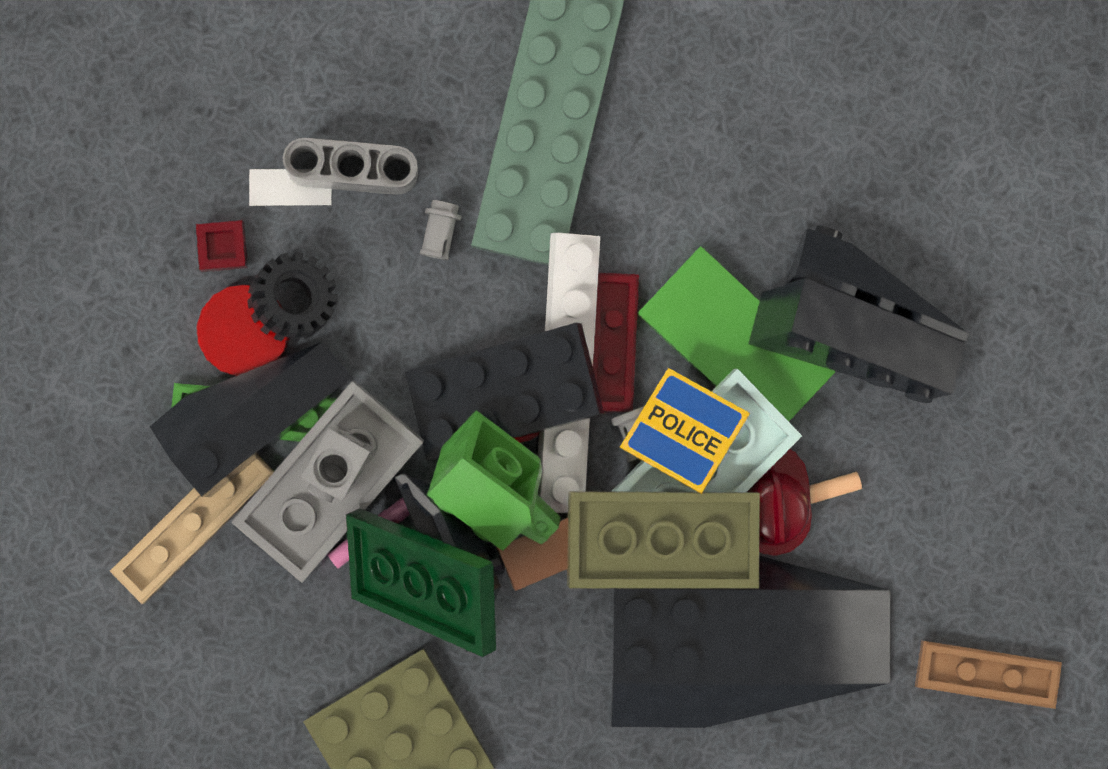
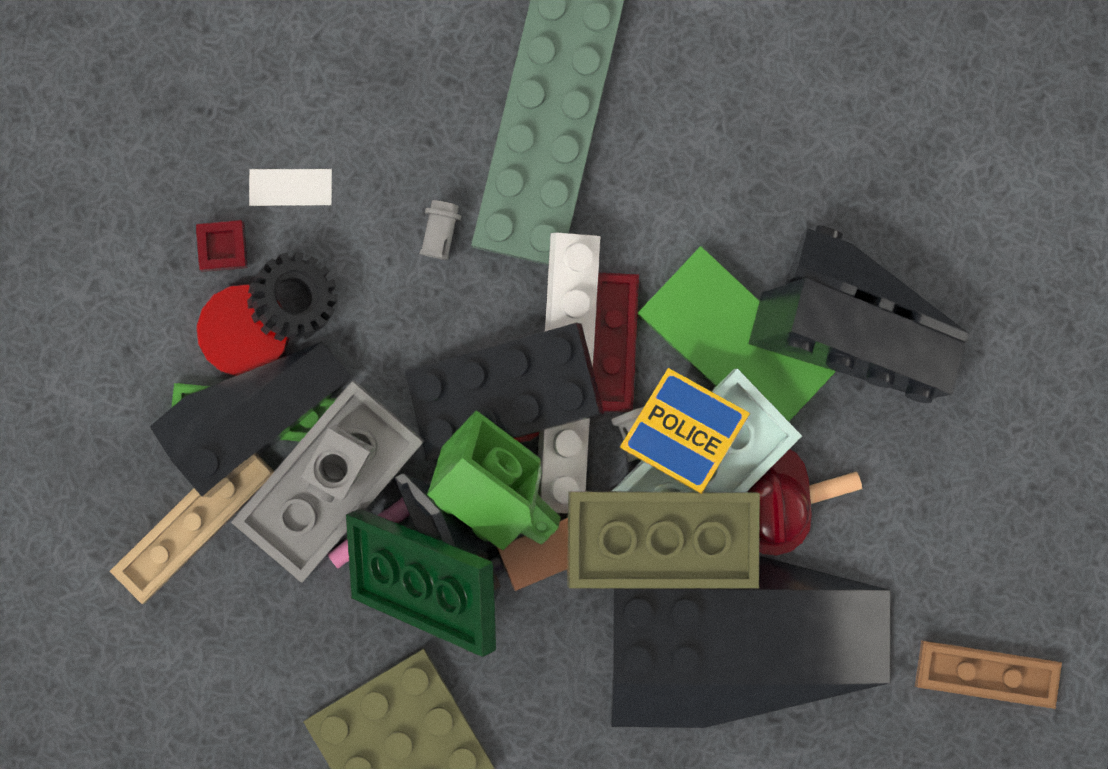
(332, 152): light grey beam -> none

